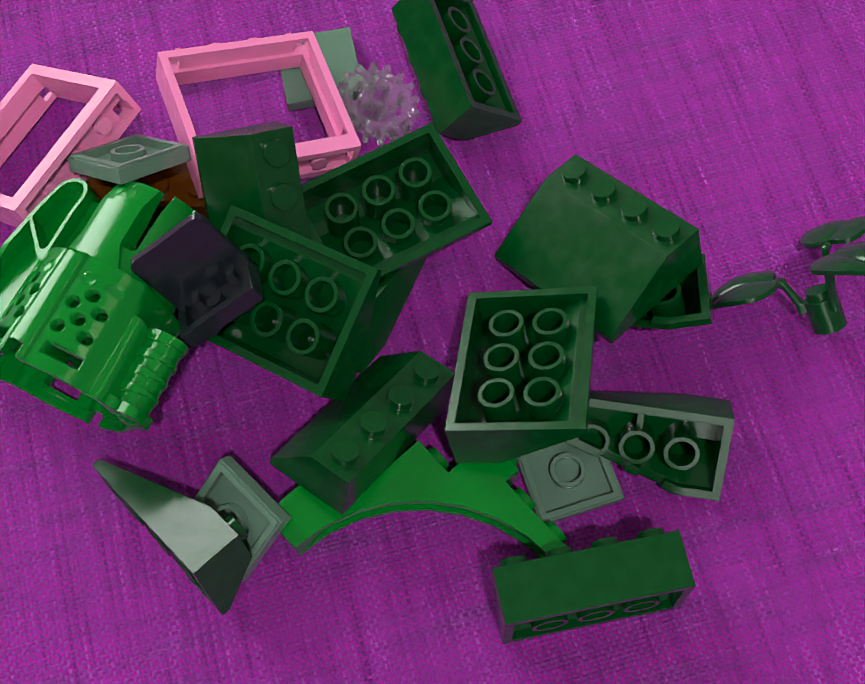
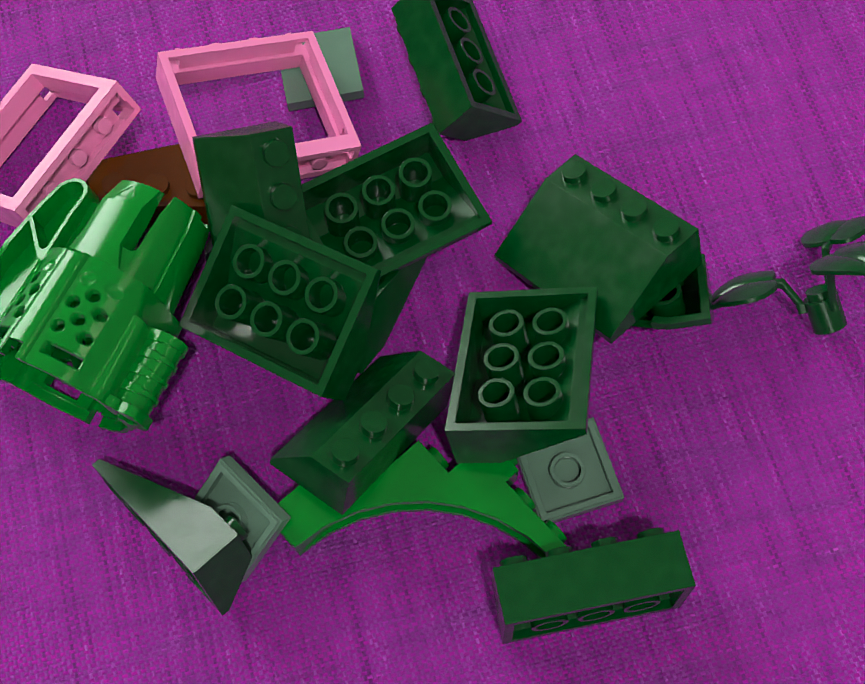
(128, 158): sand green tile -> none
(200, 276): black bracket -> none
(378, 101): clear gear -> none
(664, 437): dark green wedge -> none

